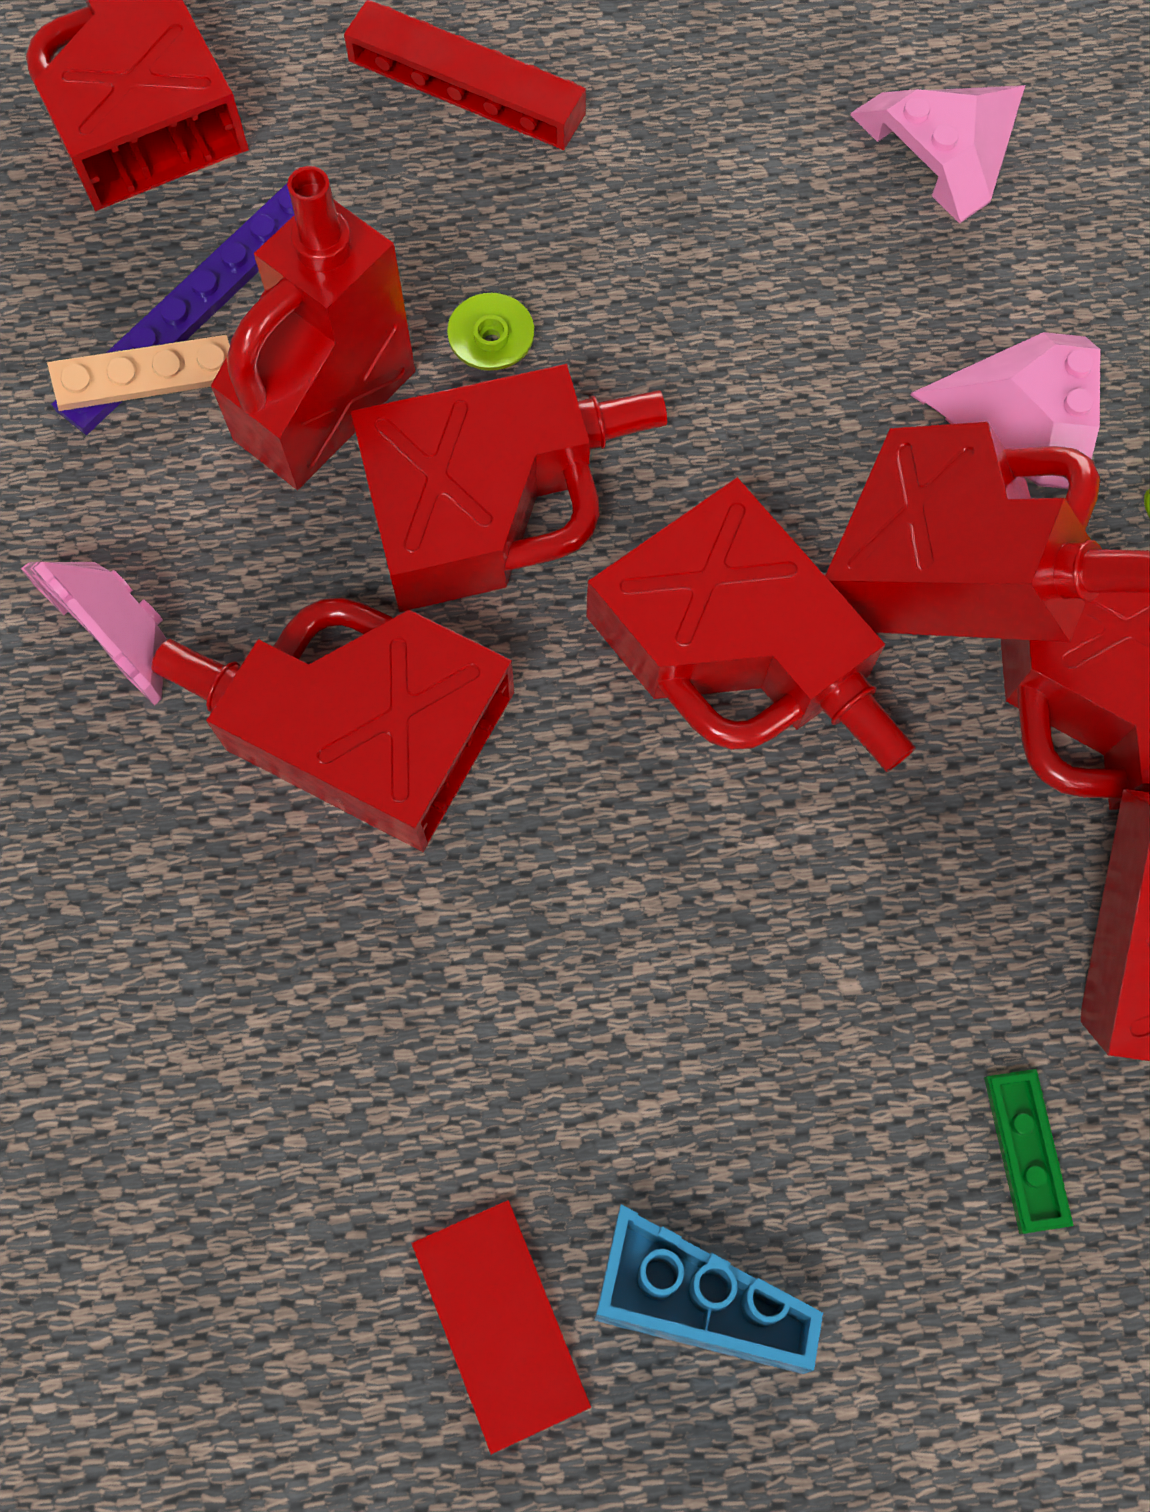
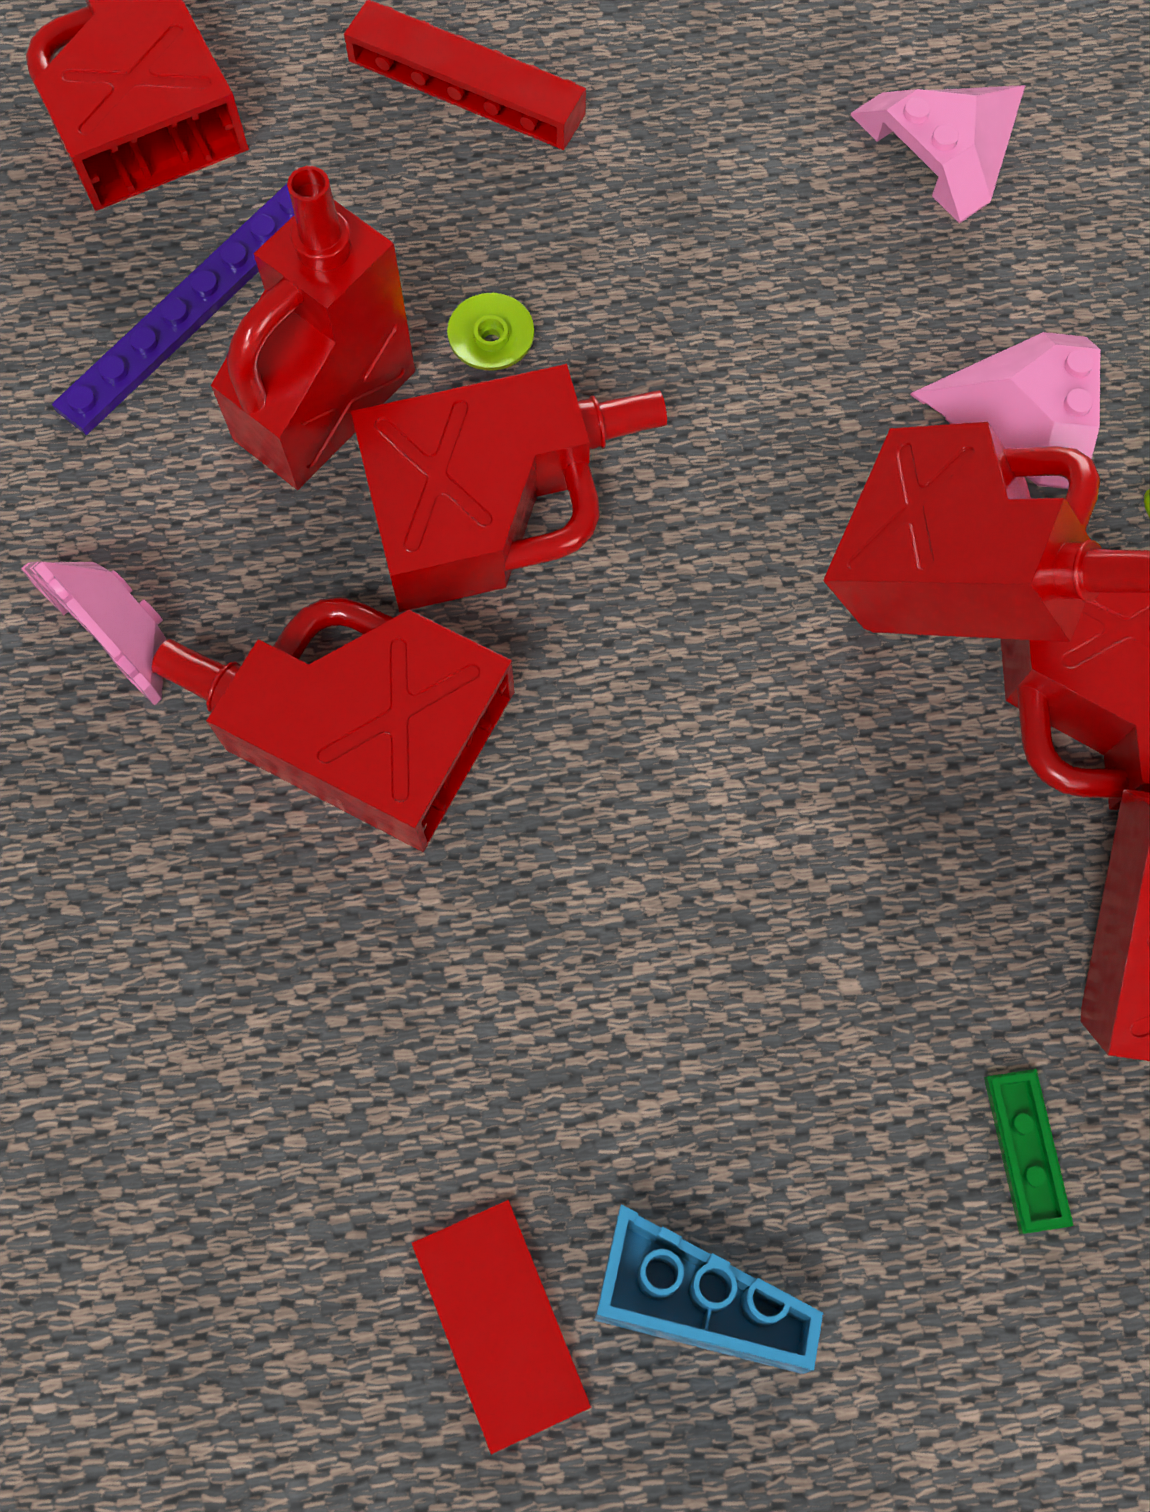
(137, 372): light nougat plate -> none
(736, 608): red piece -> none

